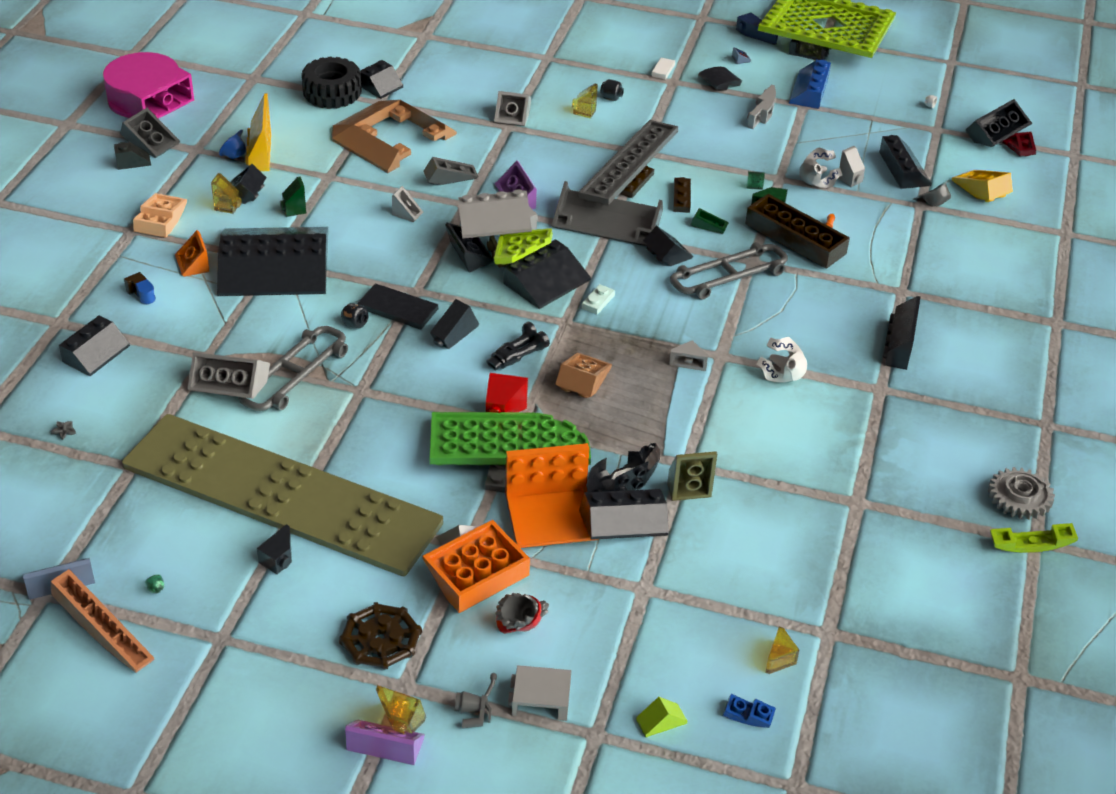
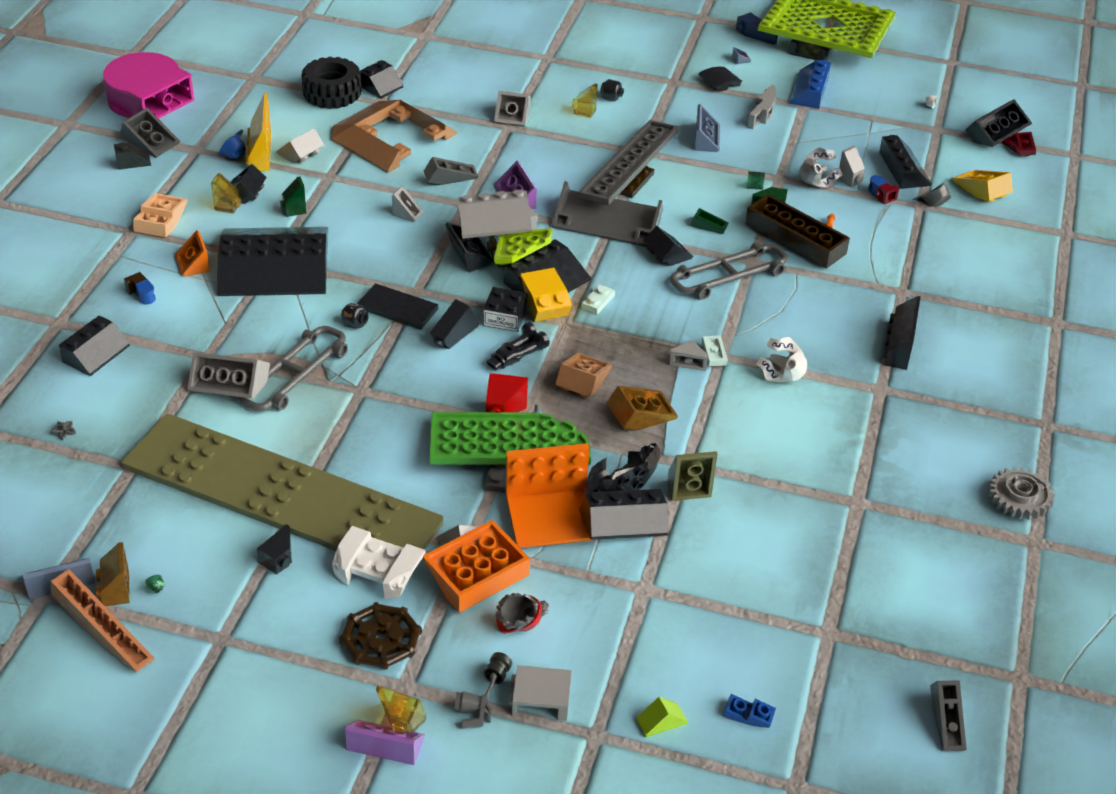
(113, 577): none -> pearl gold slope
(301, 147): none -> slope
(376, 561): none -> white piece
(499, 664): none -> pearl dark grey wheel
(505, 309): none -> black brick
(546, 294): none -> yellow slope
(640, 407): none -> pearl gold slope
(663, 68): white tile -> none
(682, 195): dark brown plate -> none
(707, 131): none -> sand blue slope
(715, 349): none -> light aqua plate
(783, 652): clear yellow slope -> none
(882, 190): none -> dark red leg
(949, 714): none -> dark grey slope
(1035, 541): lime slope -> none

